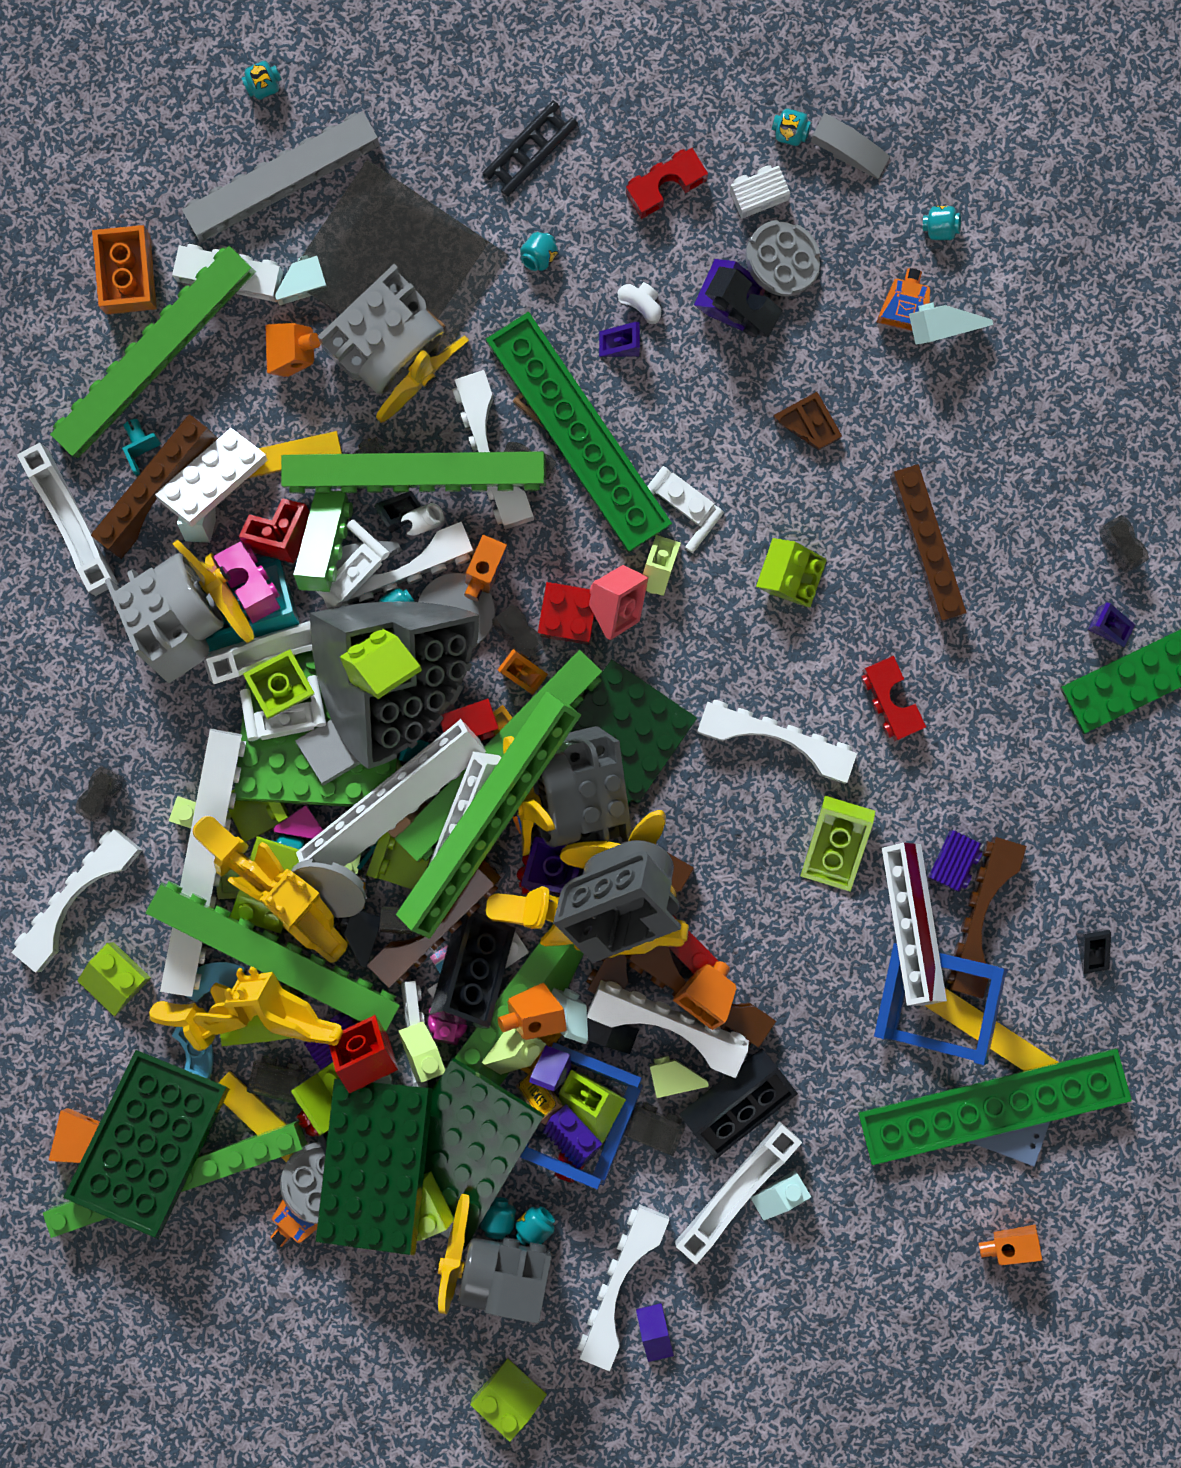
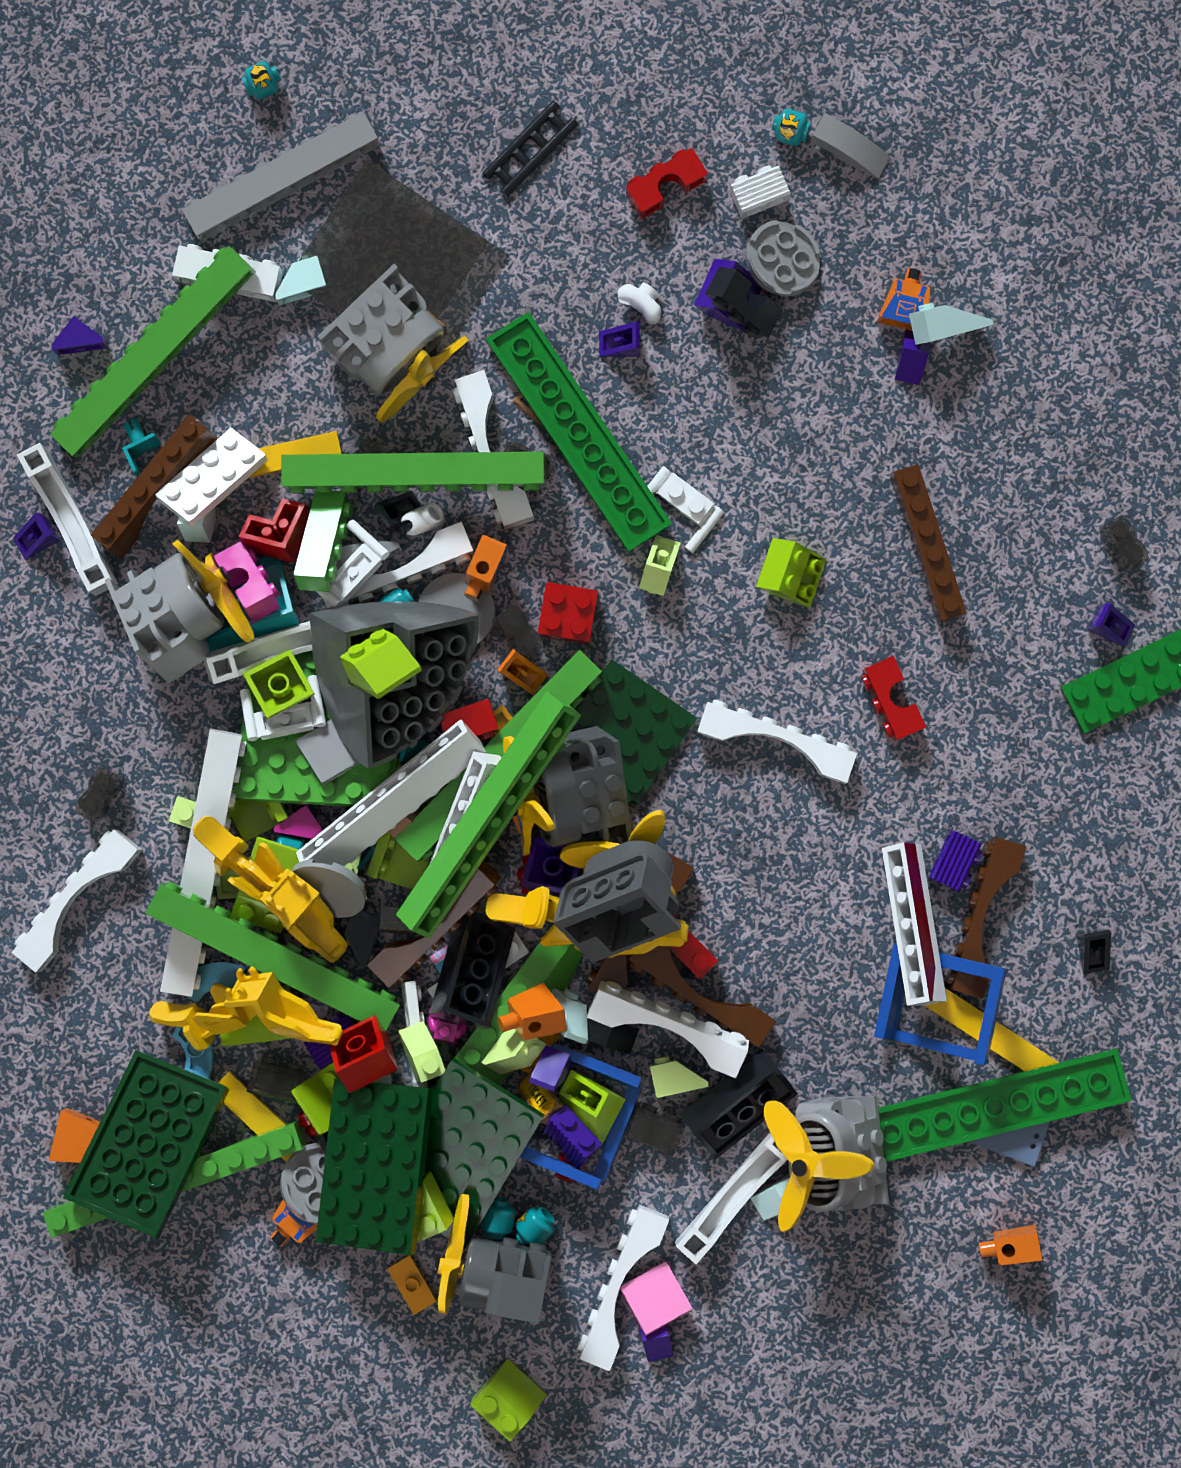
(35, 536): none -> dark purple slope
(77, 338): none -> dark purple slope
(113, 978): lime slope -> none
(124, 269): orange brick -> none
(289, 348): orange torso -> none
(412, 1284): none -> light orange plate
(539, 251): teal head -> none
(618, 600): coral slope -> none
(655, 1298): none -> bright pink tile
(708, 995): orange torso -> none
(810, 421): reddish brown wing -> none
(830, 1154): none -> brick
(838, 843): lime slope -> none
(912, 360): none -> dark purple slope
(942, 223): teal head -> none

